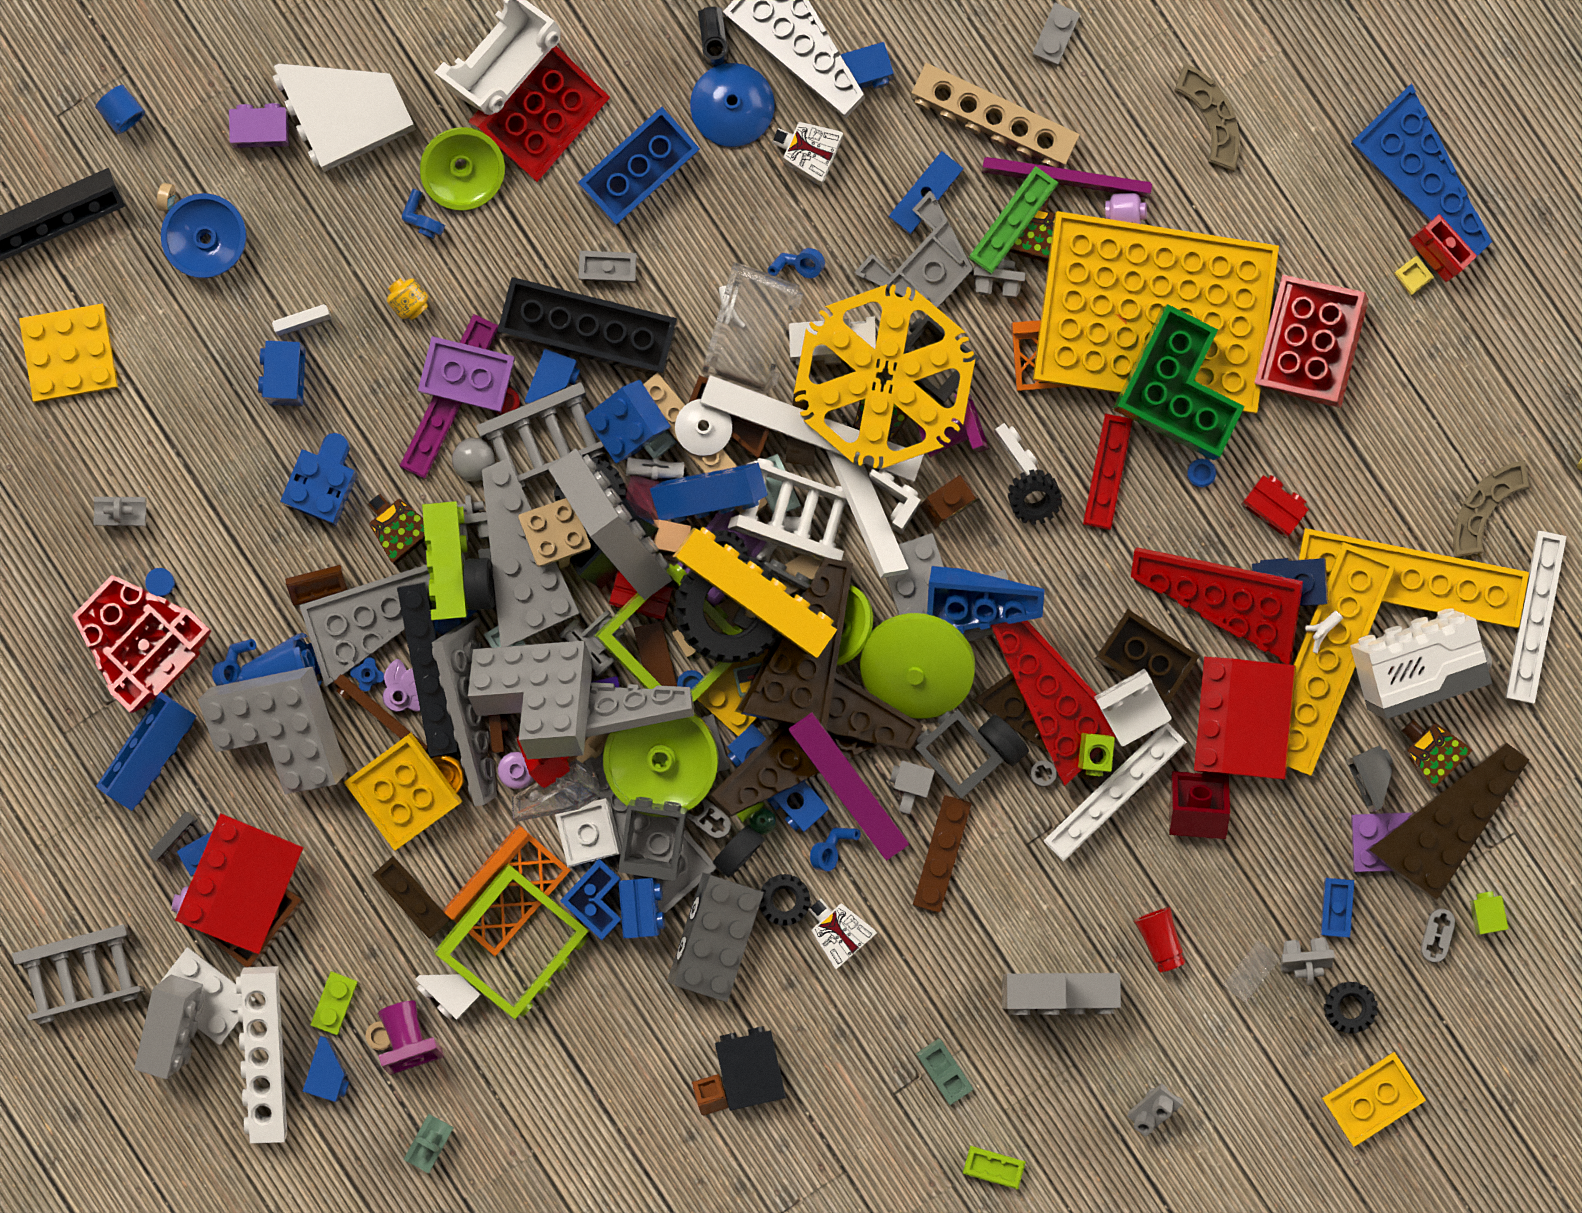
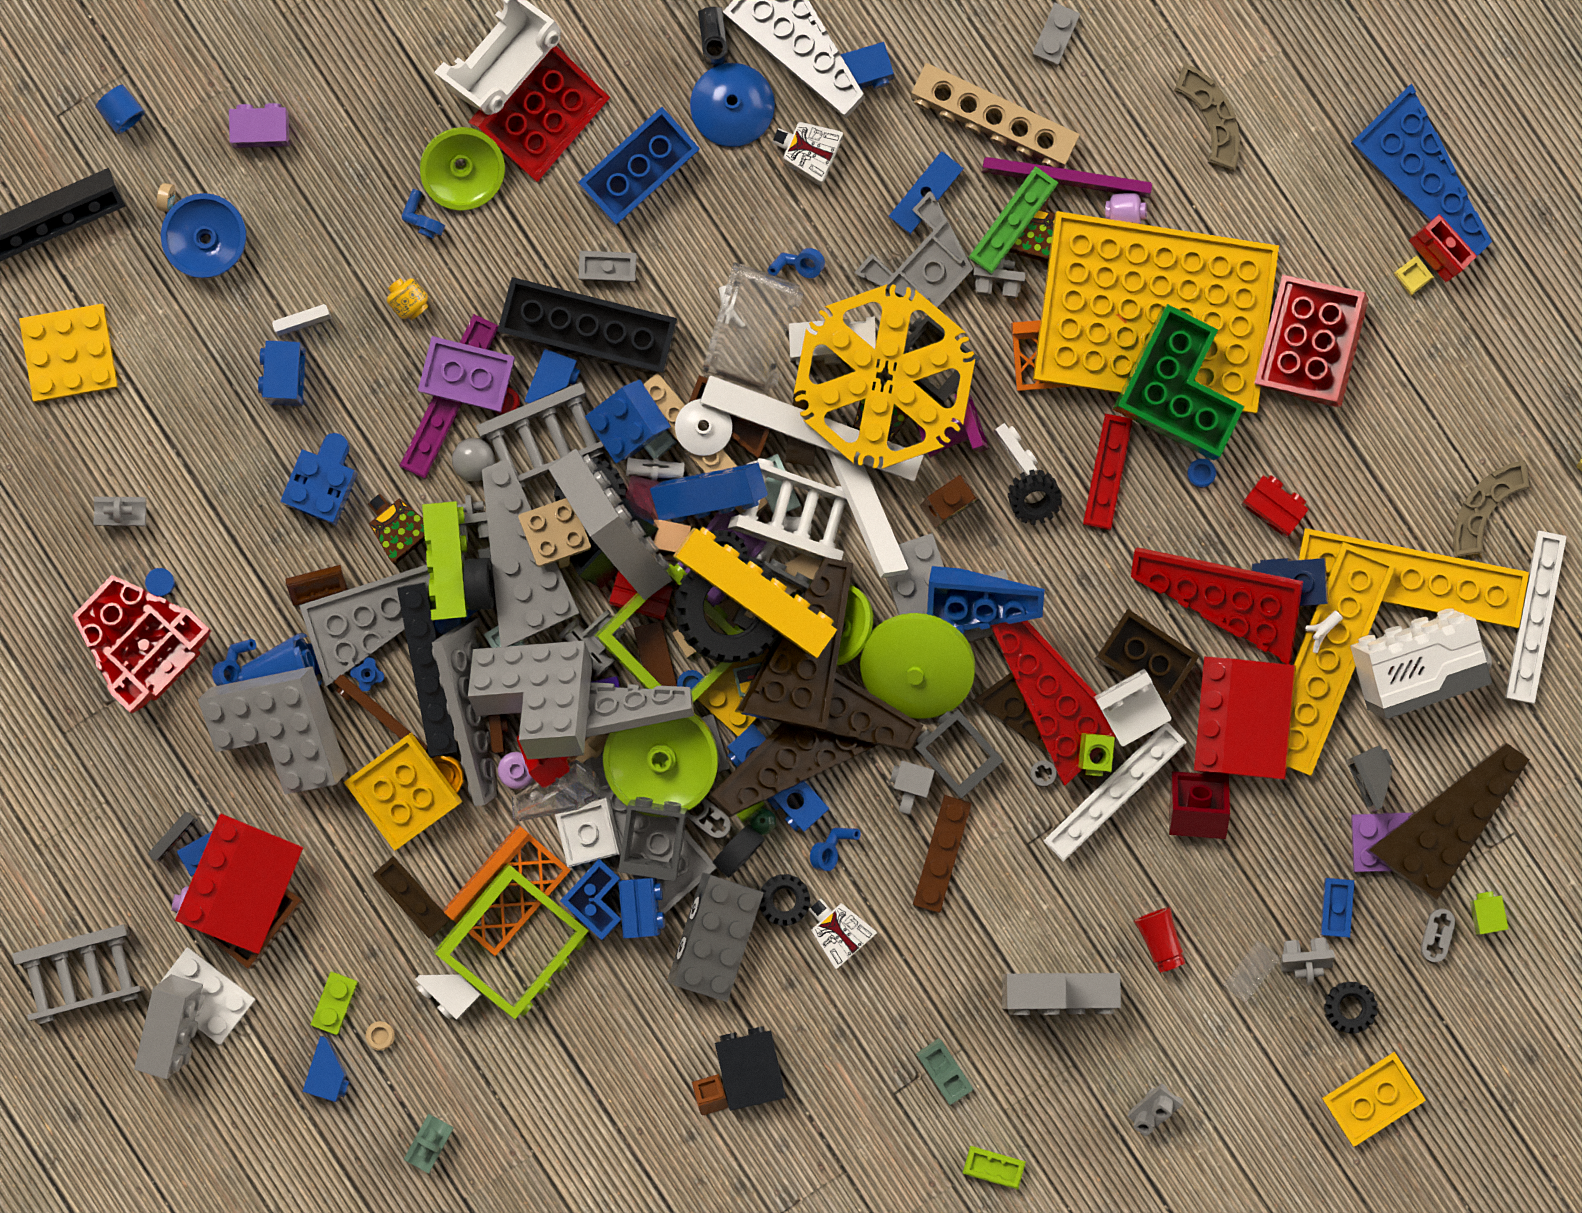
(146, 751): blue brick -> none
(266, 982): white brick -> none
(342, 111): white slope -> none
(401, 681): lavender plate -> none
(406, 1039): magenta plant -> none
(849, 786): magenta tile -> none
(903, 512): white bracket -> none
(1003, 740): black tyre -> none
(1434, 752): reddish brown torso -> none

